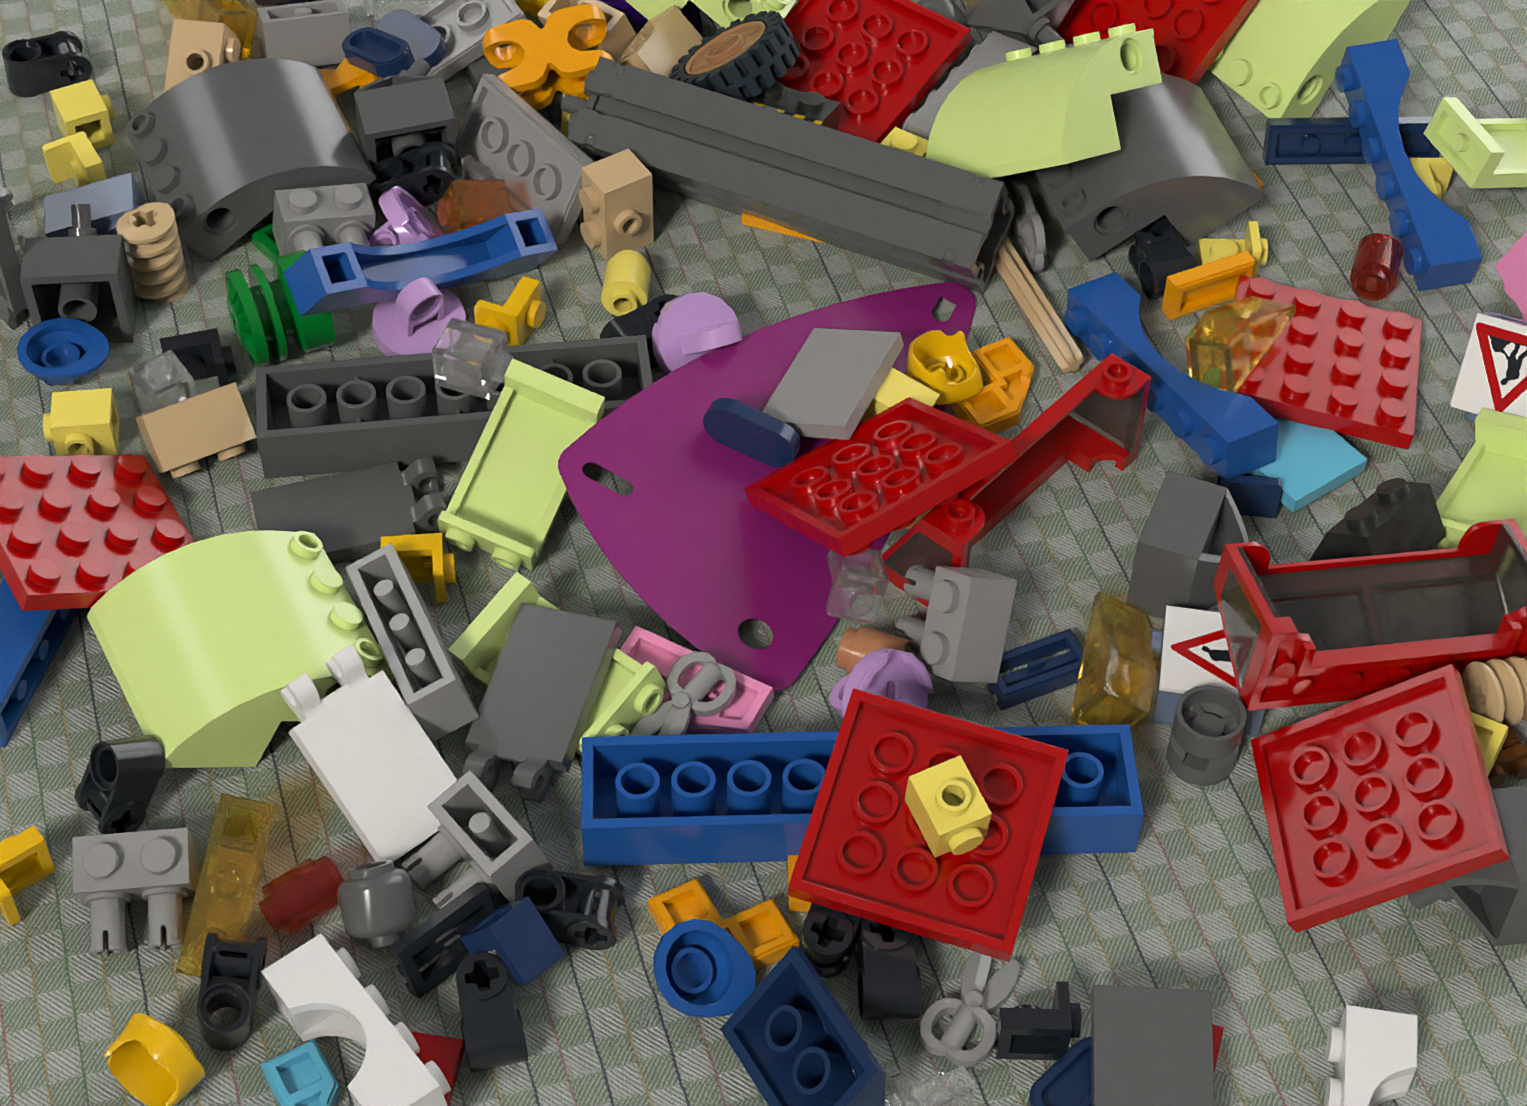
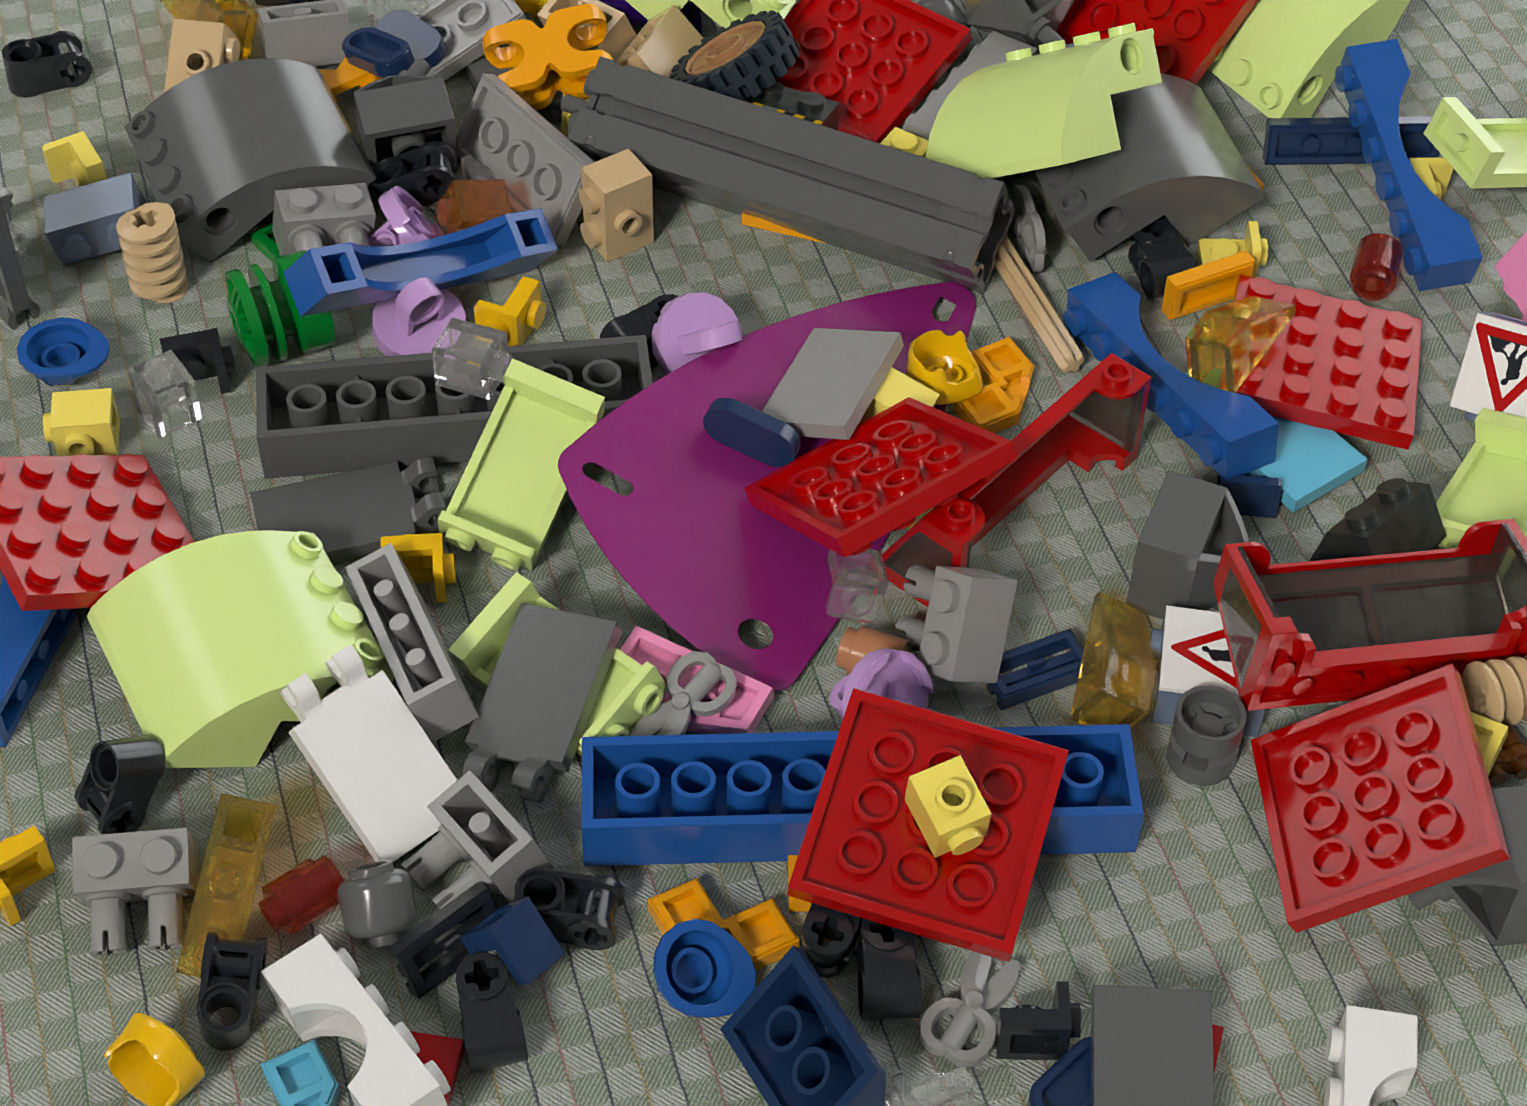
(81, 279): dark grey piece -> none
(84, 109): light yellow brick -> none
(196, 429): tan brick -> none
(625, 282): light yellow brick -> none

